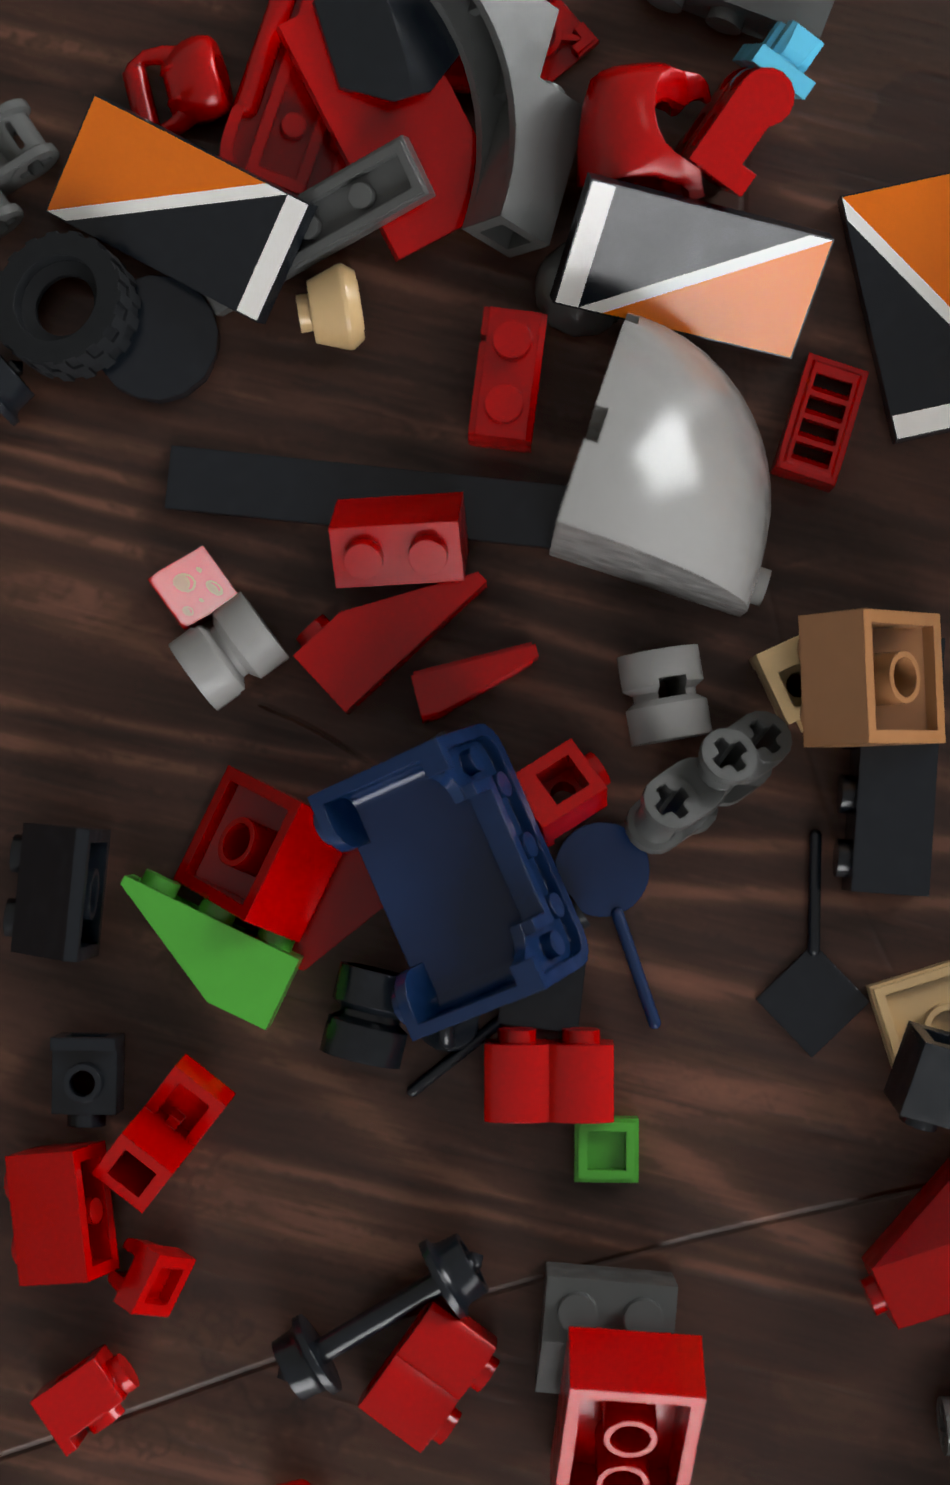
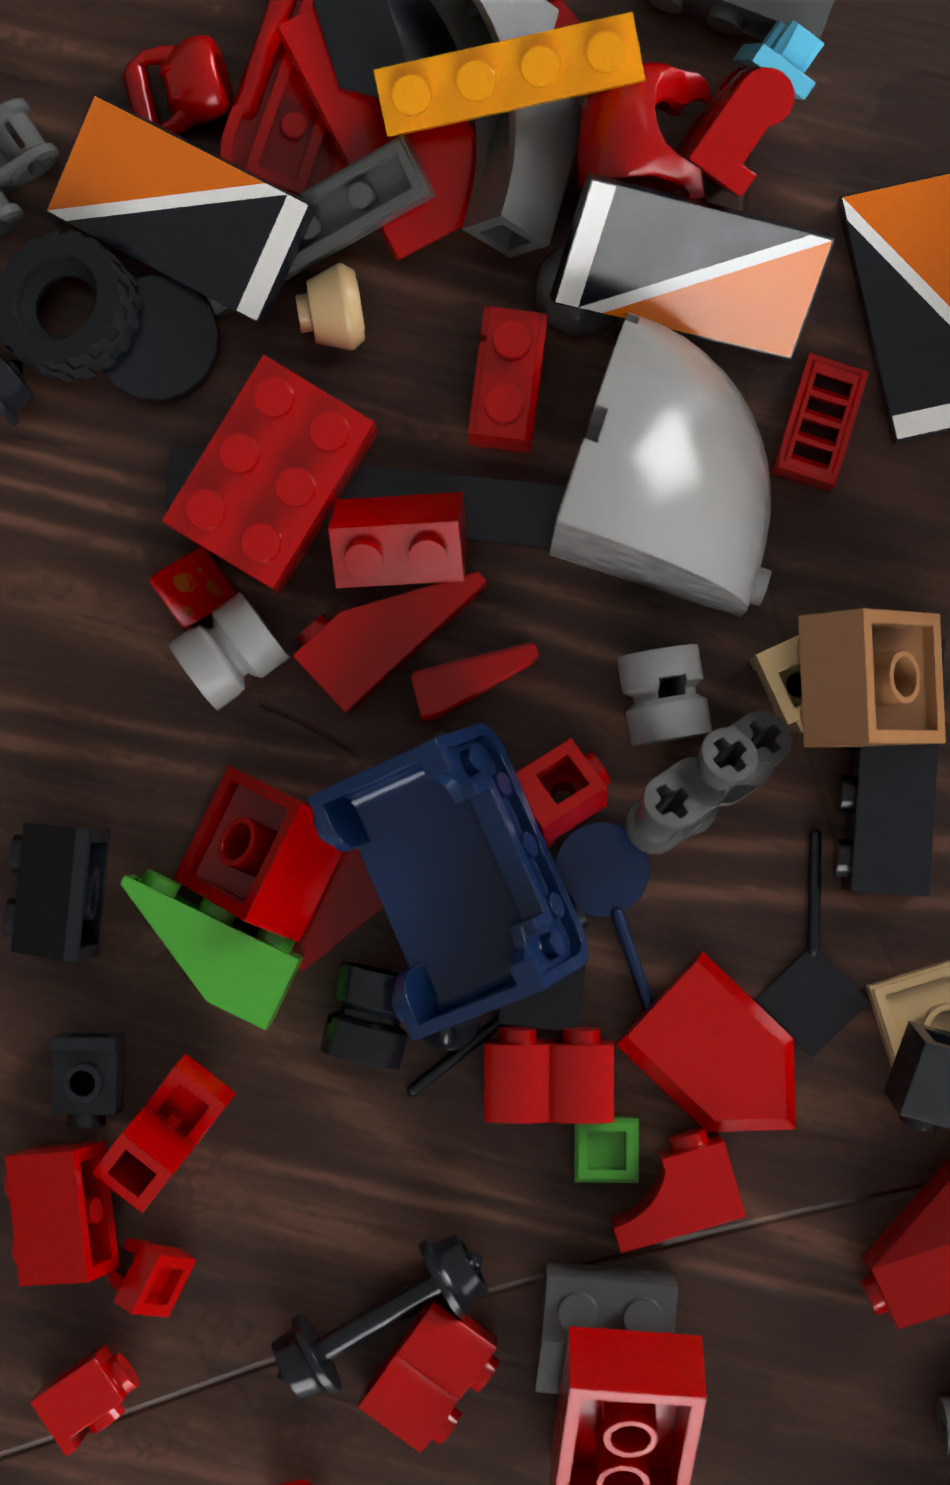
(271, 474): none -> red brick
(510, 75): none -> light orange plate
(689, 1193): none -> red arch
(716, 1052): none -> red tile

